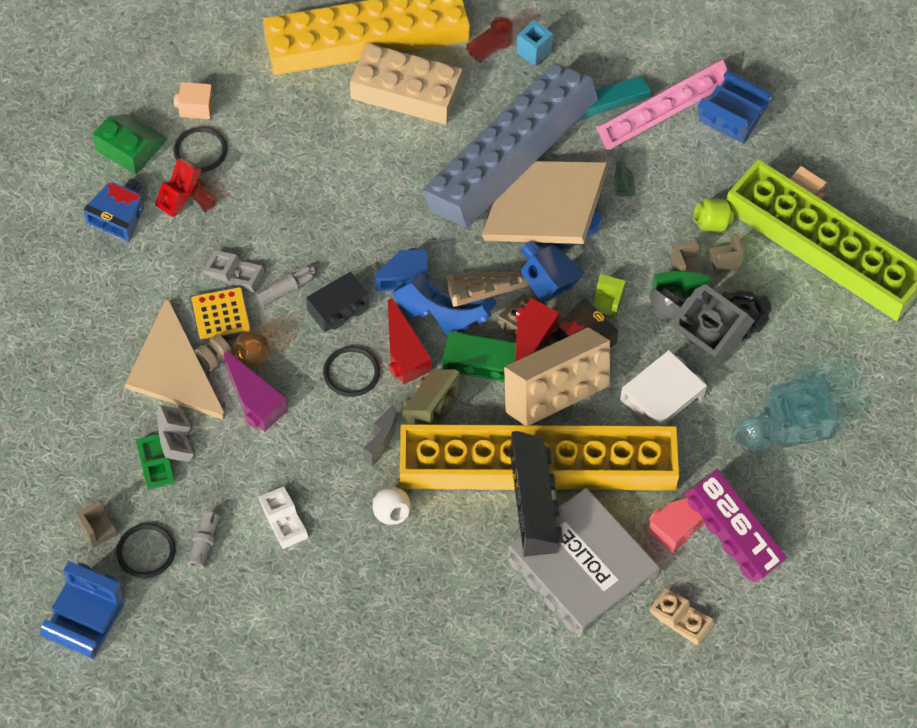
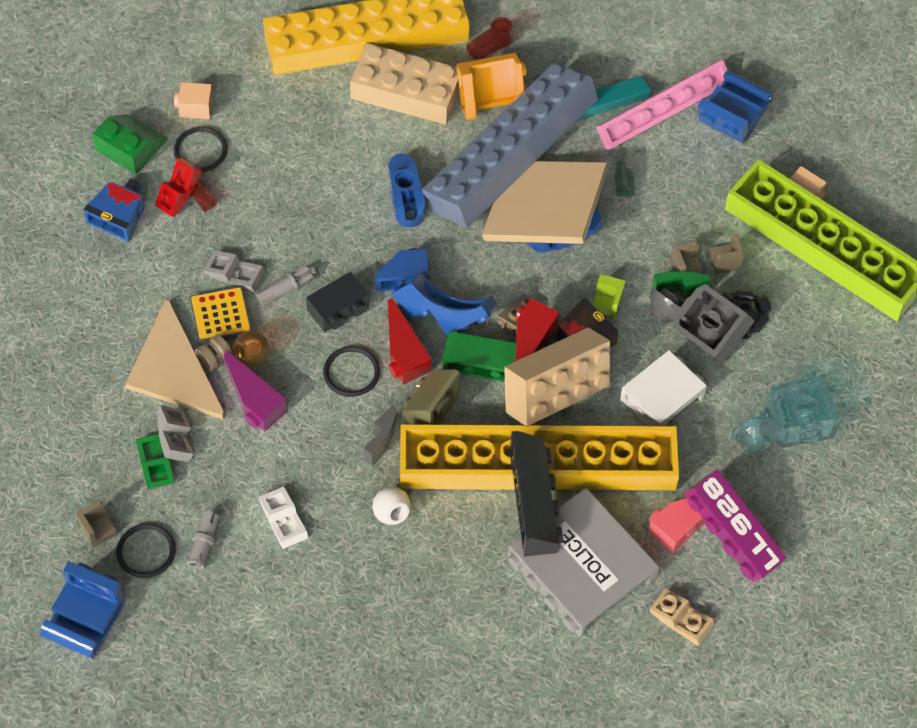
(405, 173): none -> blue piece
(477, 286): tan tile -> none
(490, 83): none -> light orange panel
(534, 43): dark azure brick -> none
(549, 271): blue torso -> none
(713, 215): lime head -> none

